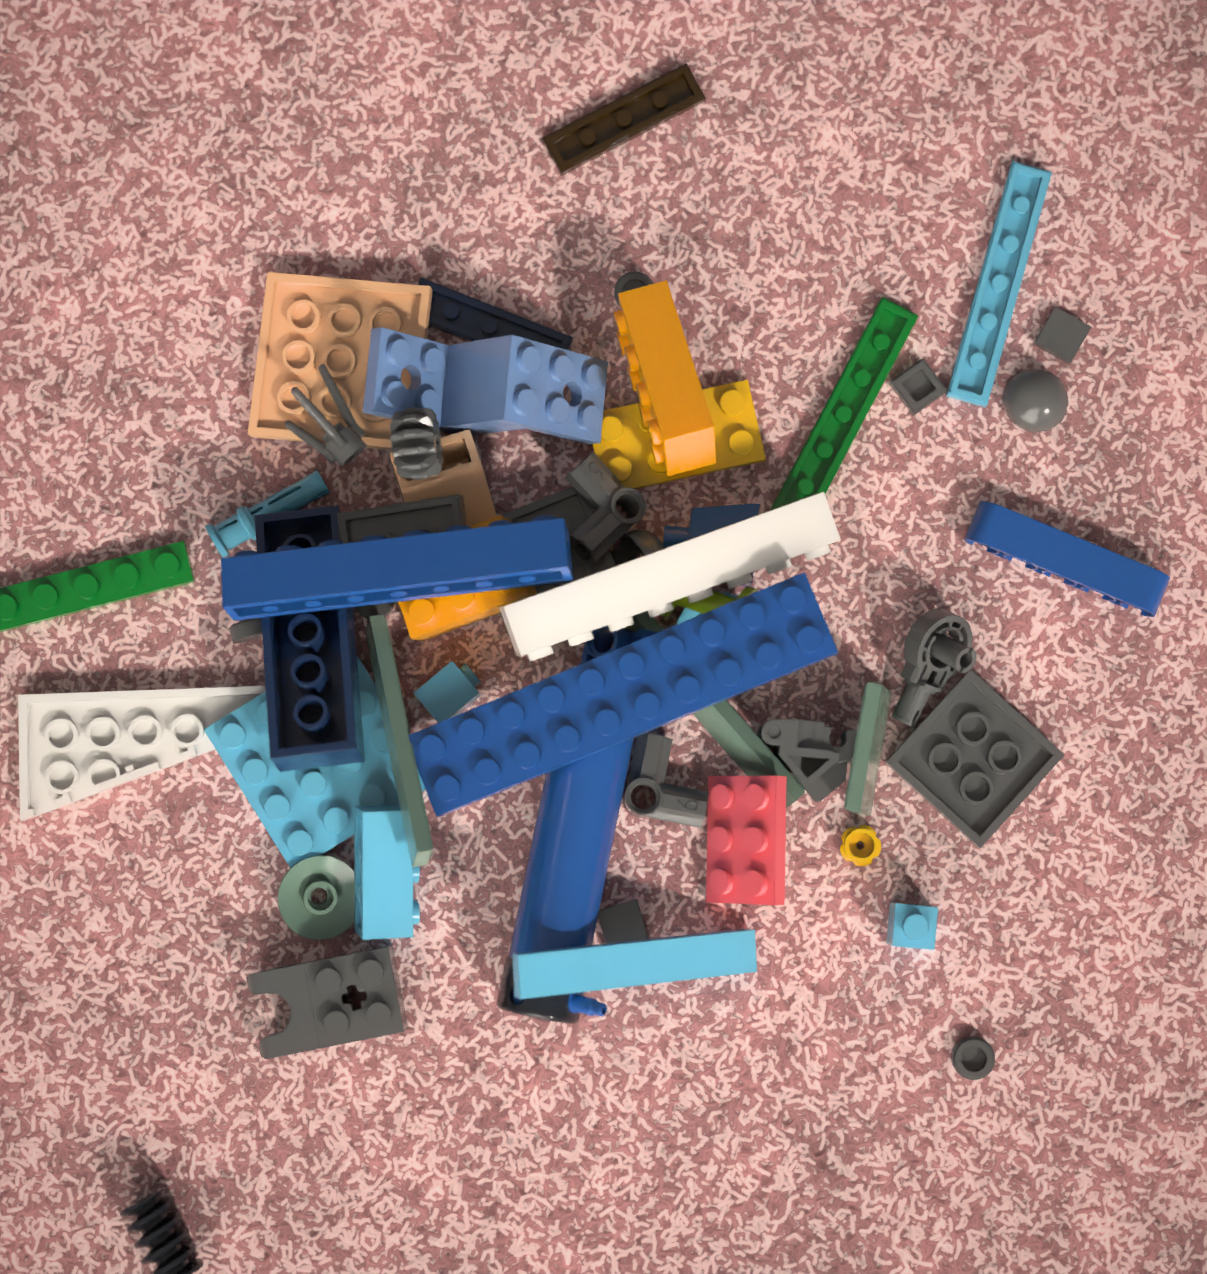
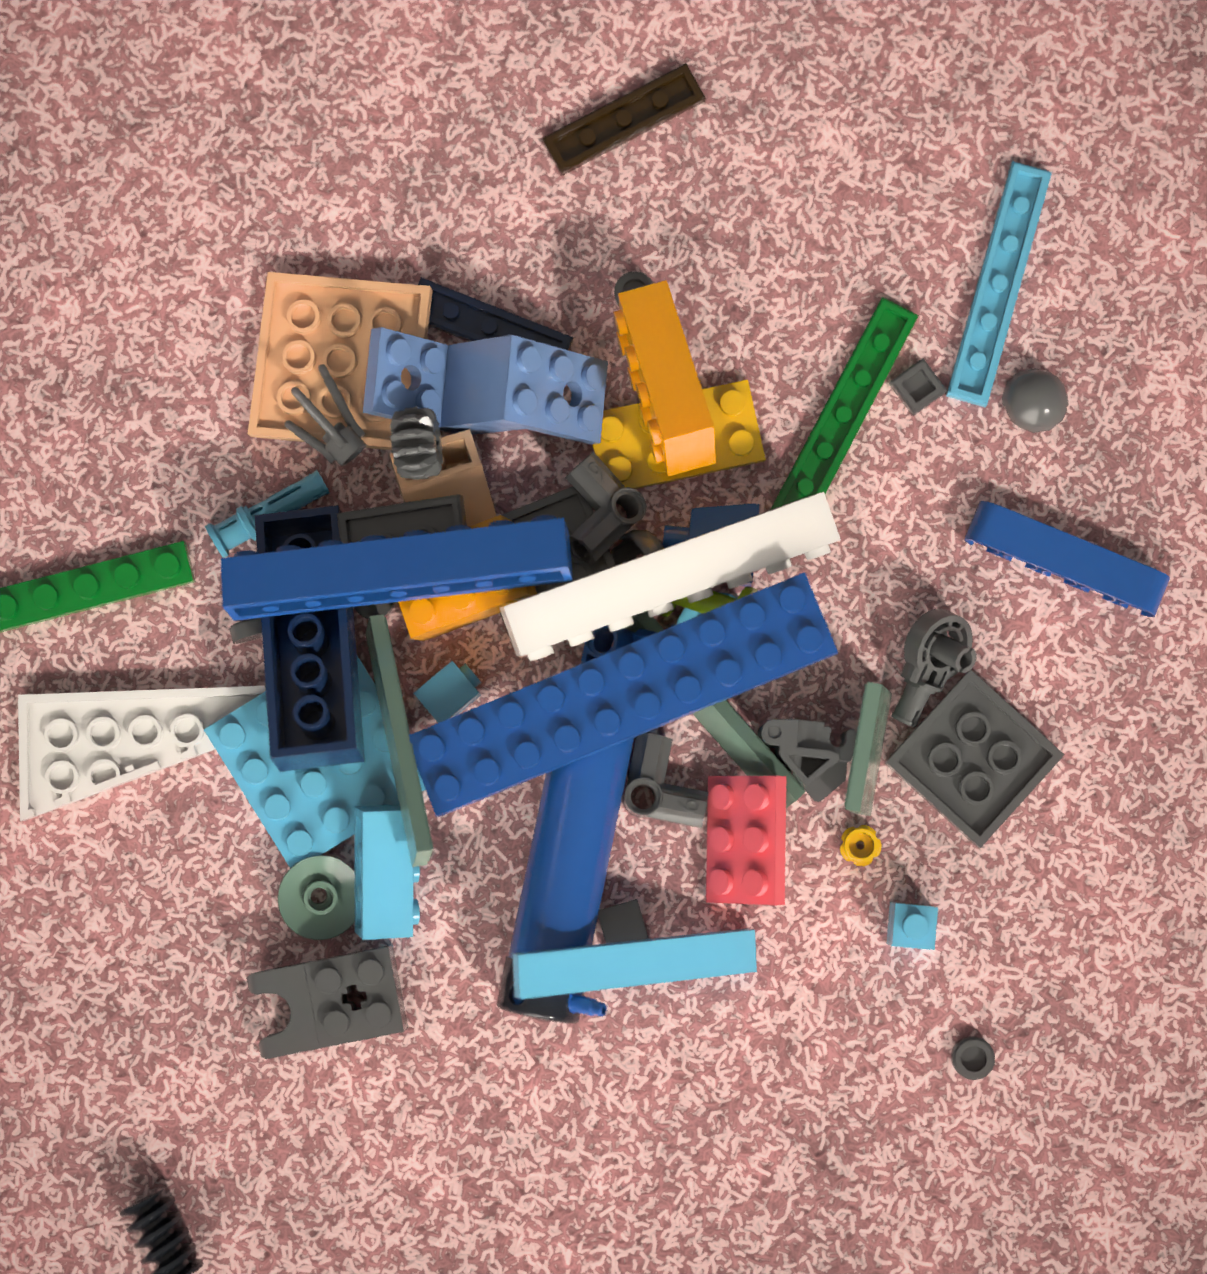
(1062, 335): dark grey tile -> none

